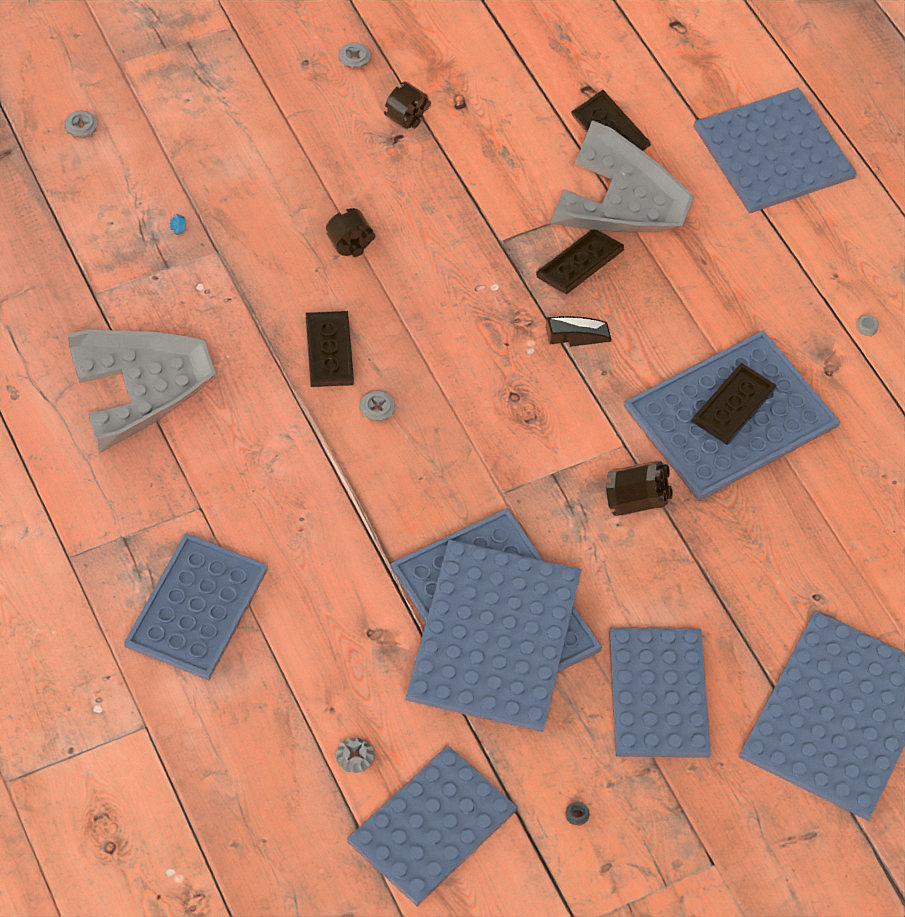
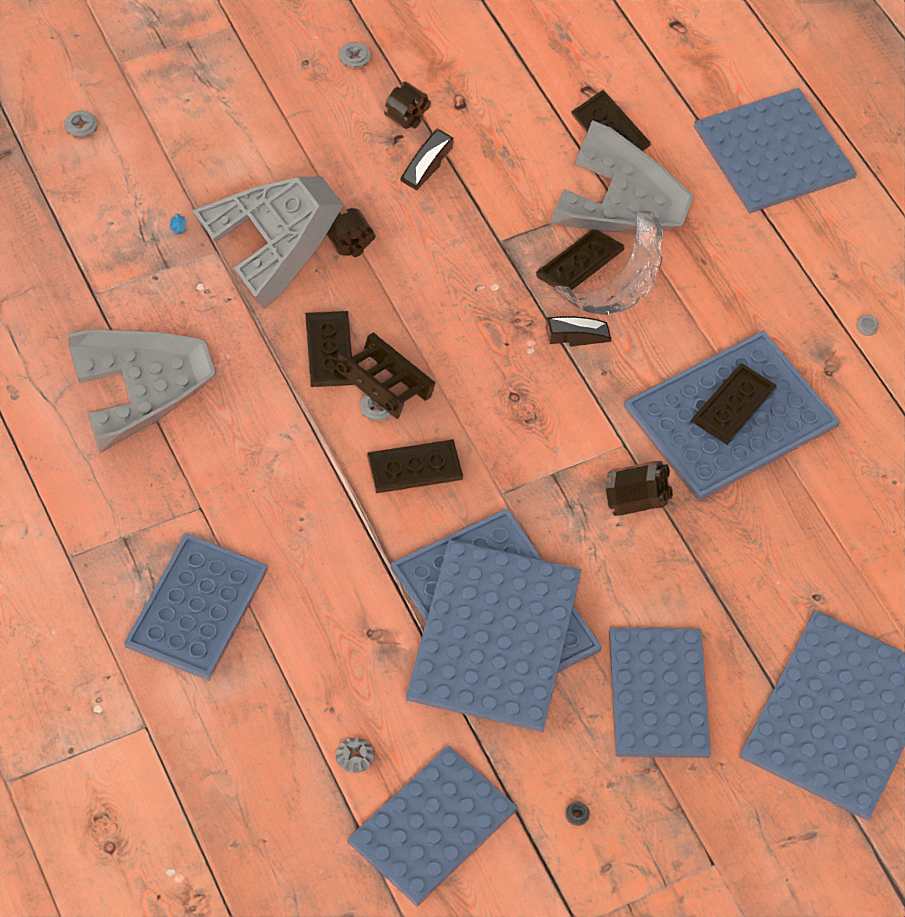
(289, 216): none -> light grey piece
(396, 364): none -> dark brown fence
(414, 466): none -> dark brown plate
(427, 159): none -> slope
(635, 277): none -> clear windscreen

